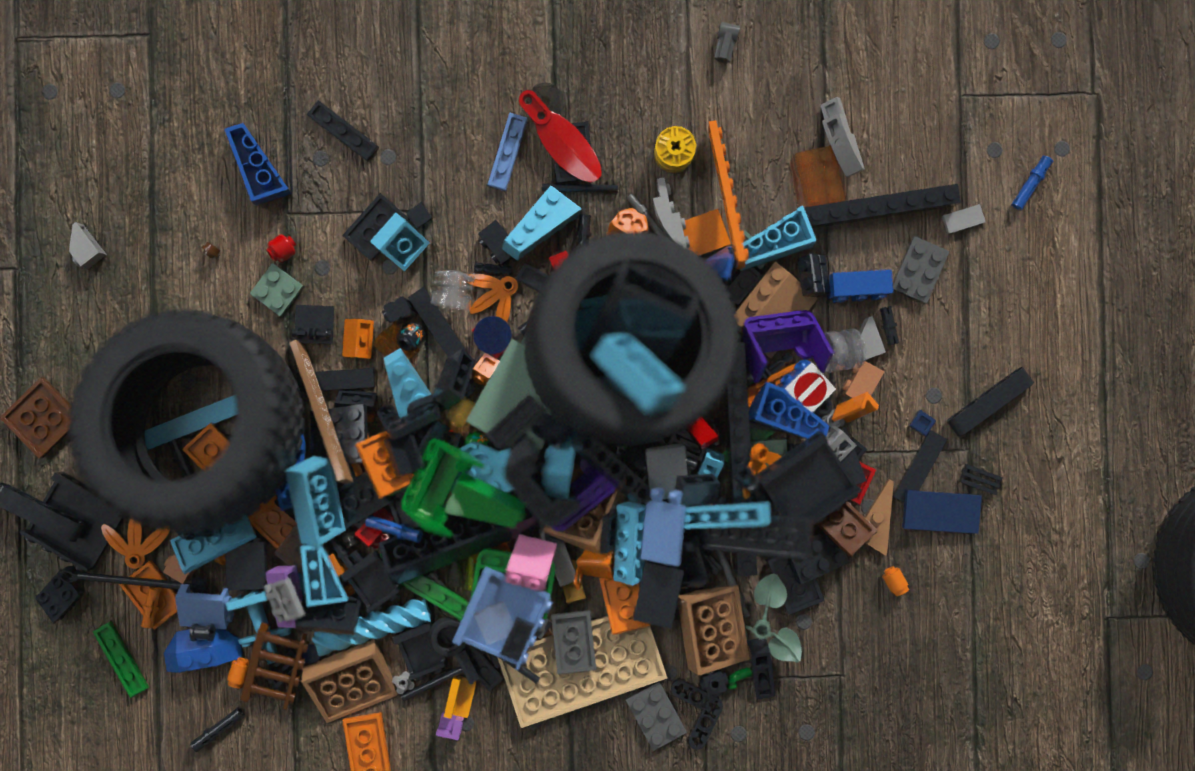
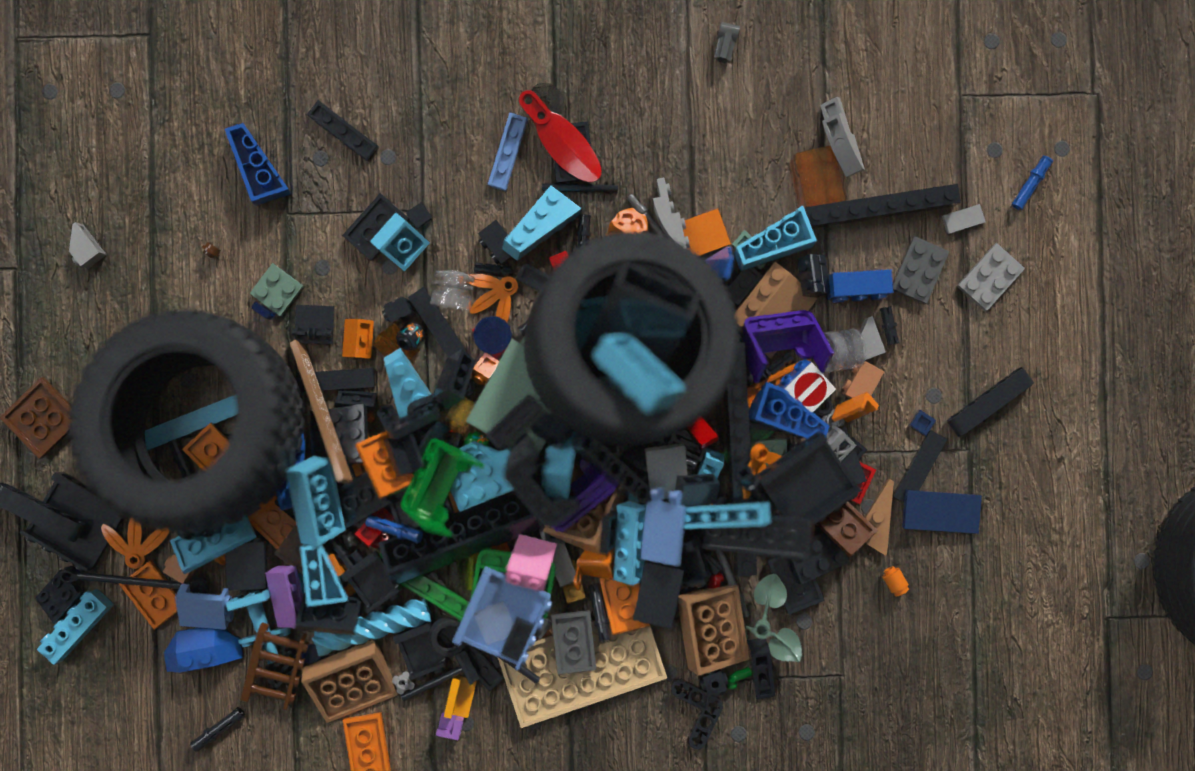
(75, 626): none -> medium azure brick
(120, 659): green tile -> none
(150, 607): orange pin -> none
(202, 632): black bush -> none
(238, 672): orange brick -> none
(263, 311): none -> clear blue tile
(281, 248): red head -> none
(283, 600): light grey plate -> none
(484, 502): green slope -> none
(601, 621): none -> black pin
(656, 715): dark grey plate -> none
(675, 160): yellow wheel -> none
(715, 581): none -> red arm
(729, 201): orange plate -> none
(990, 277): none -> light grey plate
(996, 484): black tile -> none

